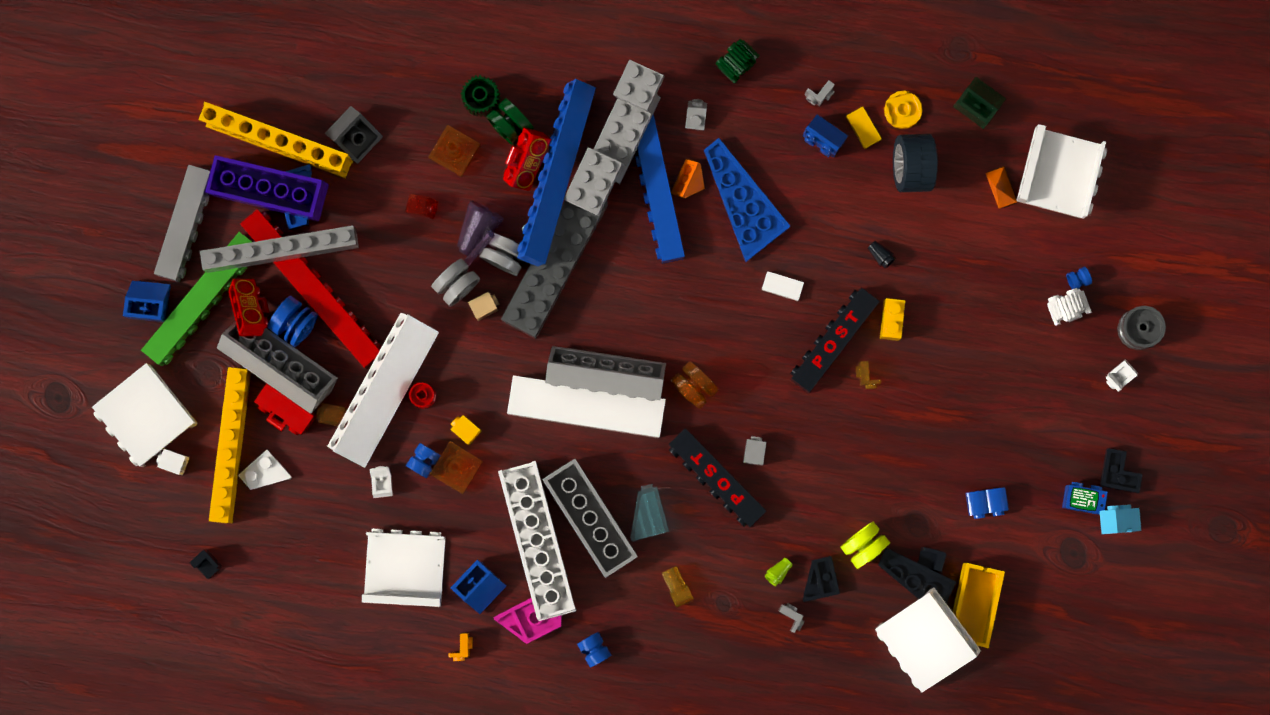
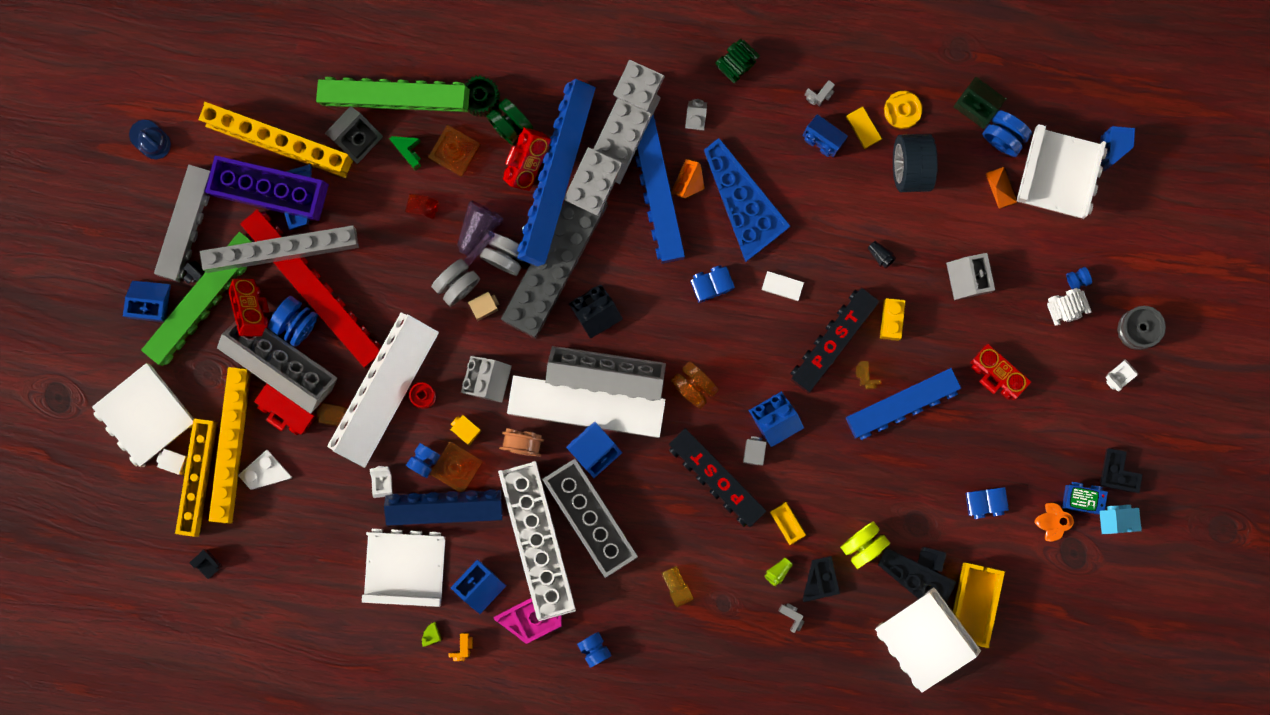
(150, 139): none -> dark blue piece
(194, 271): none -> black tile
(196, 478): none -> yellow brick
(393, 95): none -> bright green brick
(404, 146): none -> green slope
(431, 635): none -> lime tile
(443, 507): none -> dark blue brick
(486, 378): none -> light grey slope
(521, 444): none -> nougat wheel
(594, 449): none -> blue slope
(595, 311): none -> black slope
(648, 515): clear light blue slope -> none
(712, 284): none -> blue brick
(776, 419): none -> blue slope
(787, 523): none -> yellow tile
(902, 403): none -> blue brick
(970, 276): none -> light grey slope
(1006, 376): none -> red piece
(1007, 133): none -> blue wheel
(1051, 522): none -> orange plate
(1118, 142): none -> blue slope

